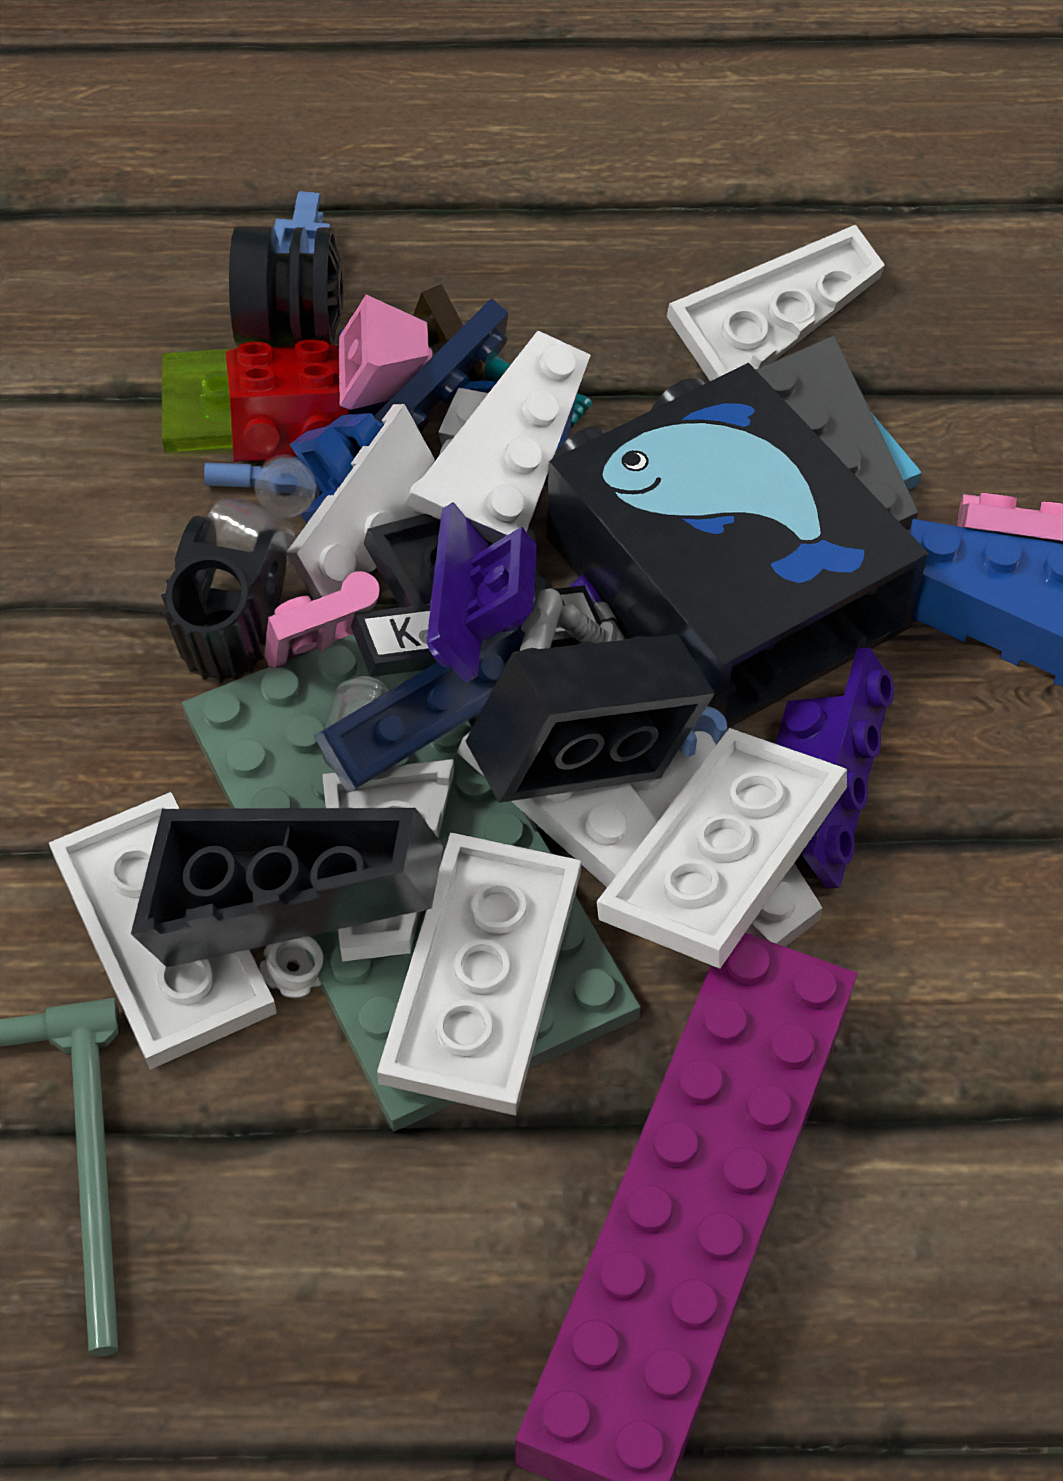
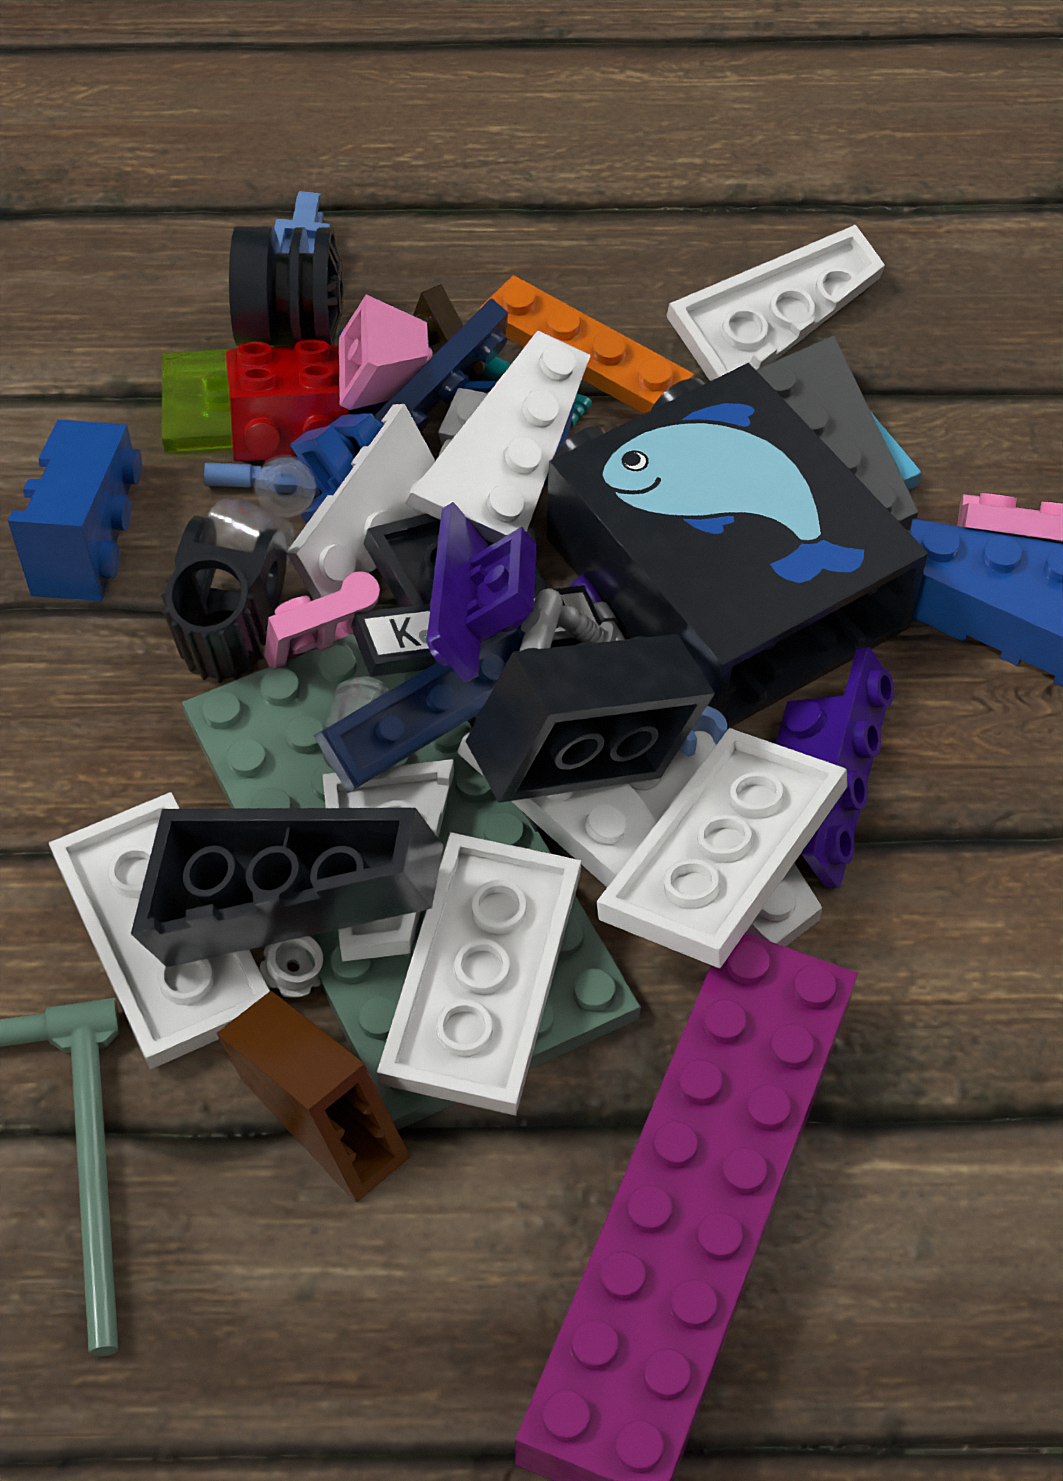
(76, 510): none -> blue wedge
(316, 1093): none -> reddish brown slope
(615, 361): none -> orange plate

